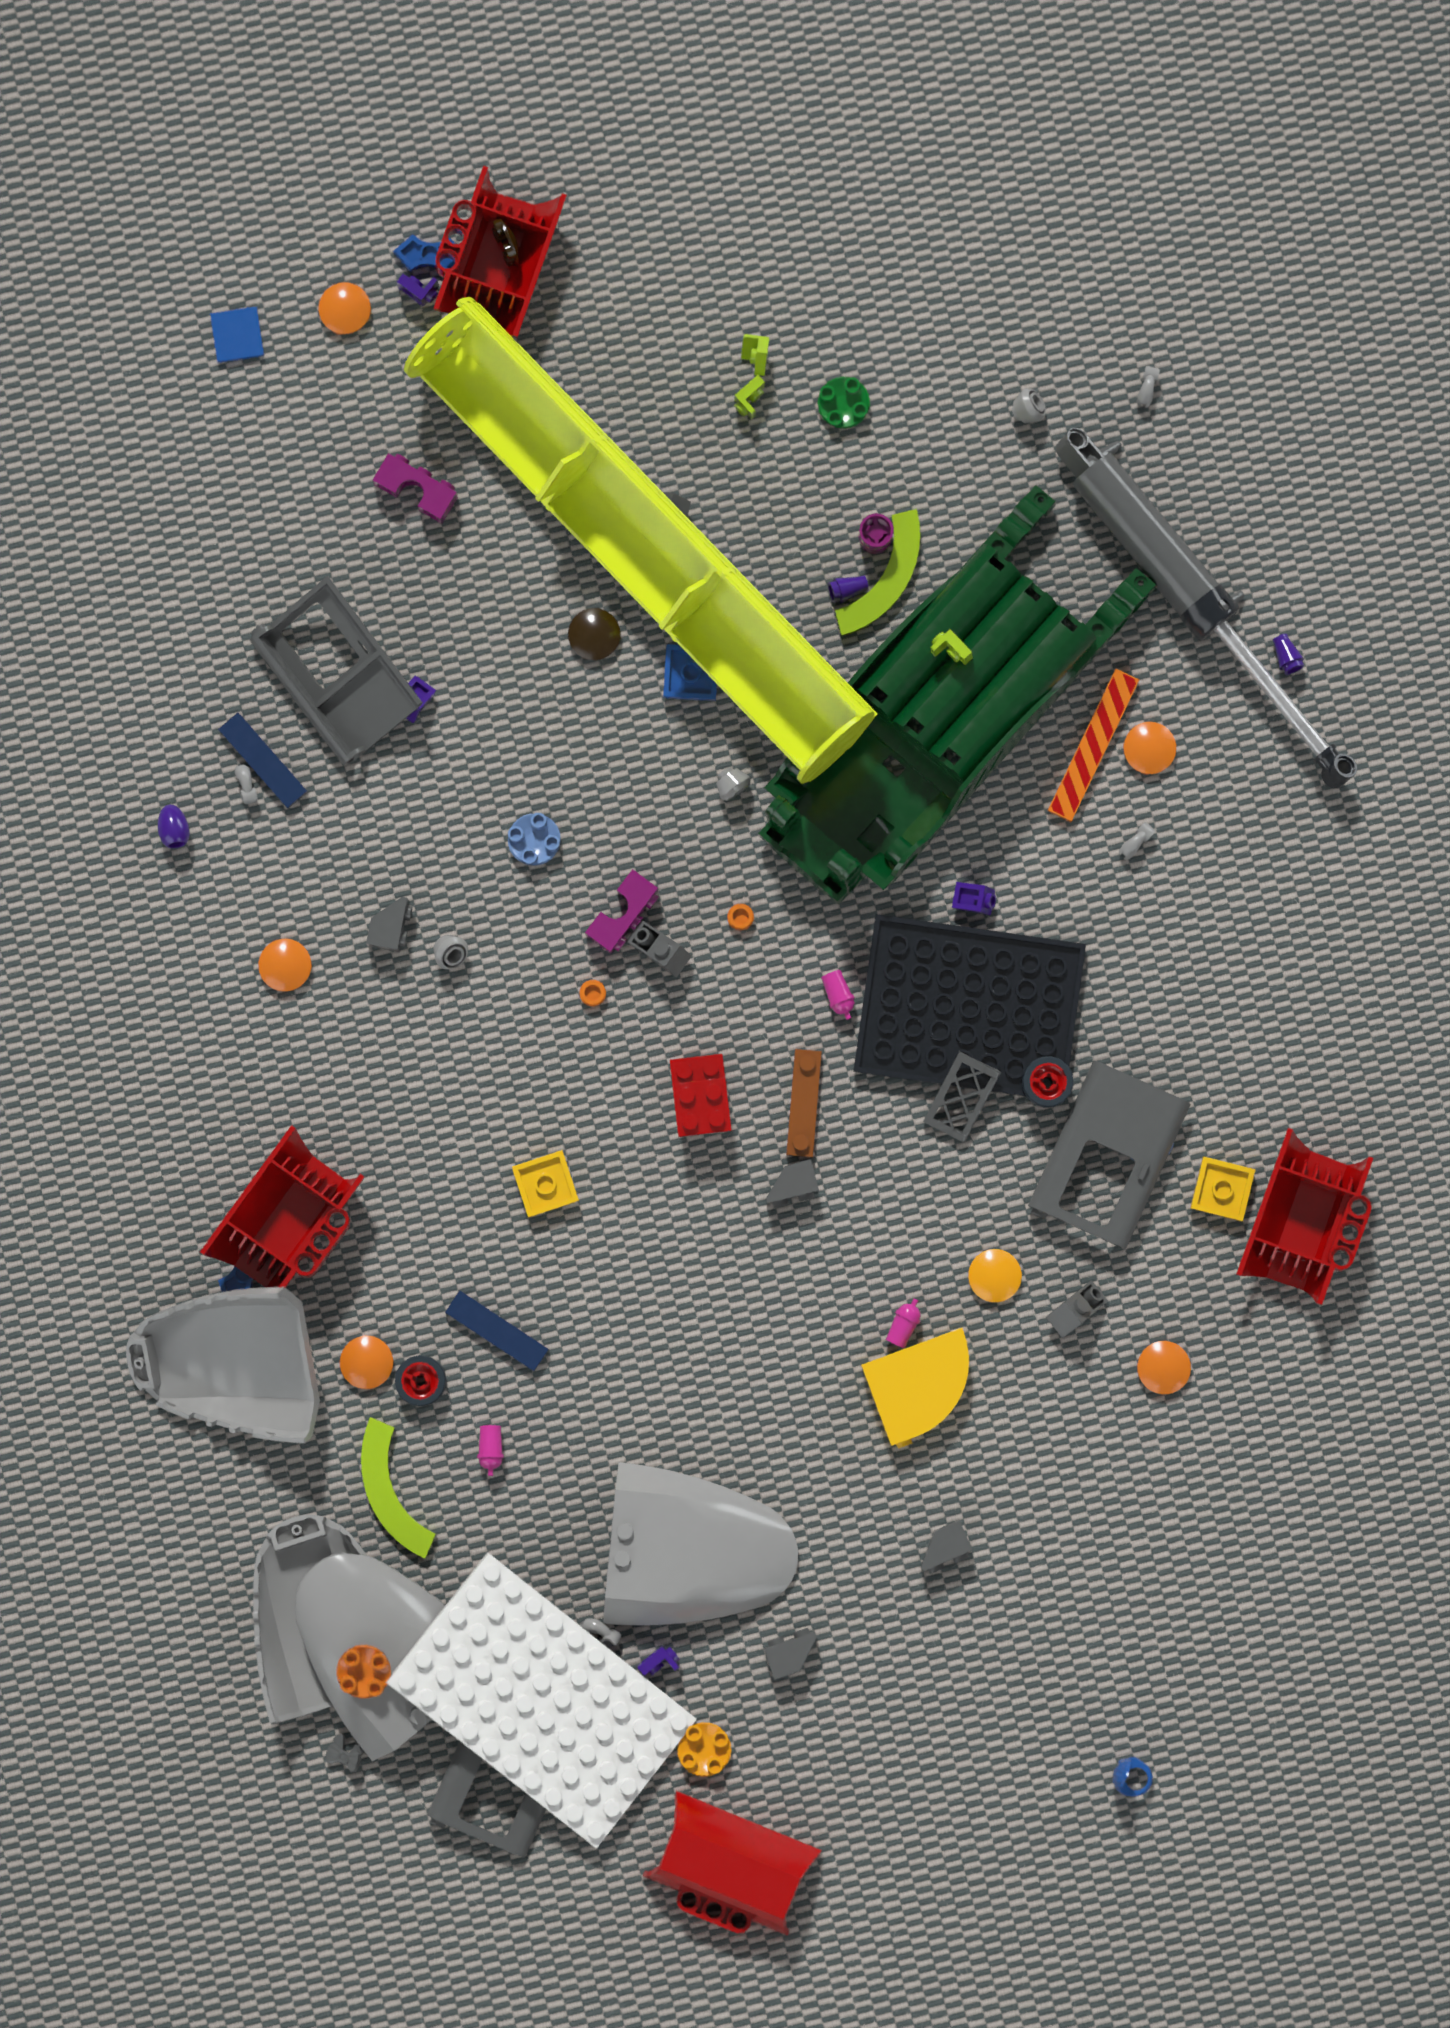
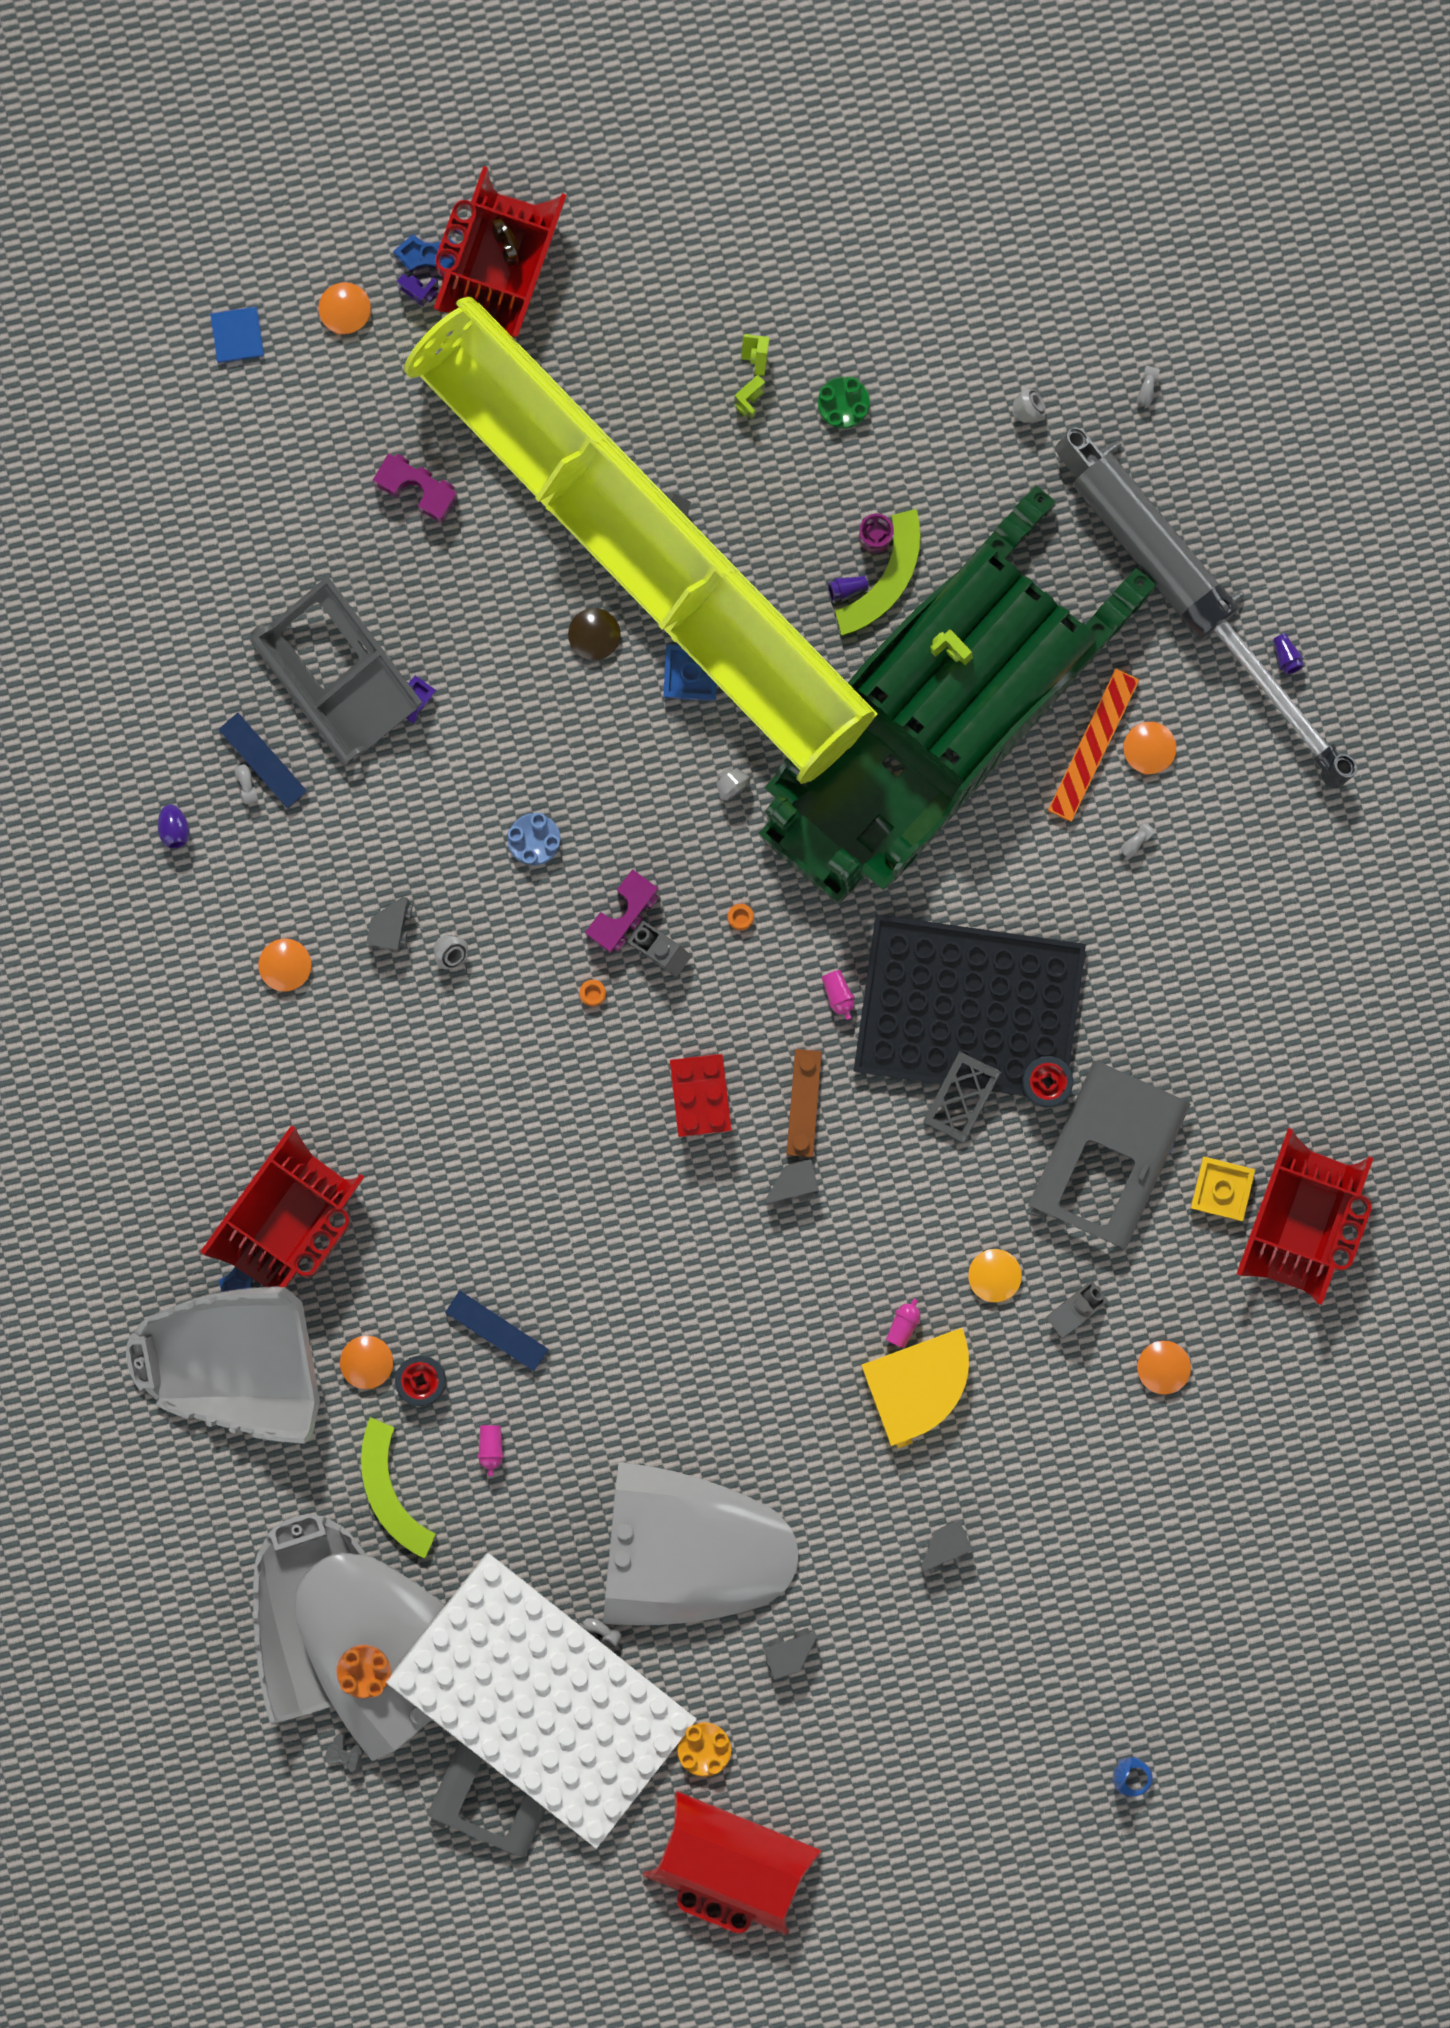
(545, 1183): yellow plate -> none
(653, 1662): dark purple bracket -> none
(974, 898): dark purple bracket -> none

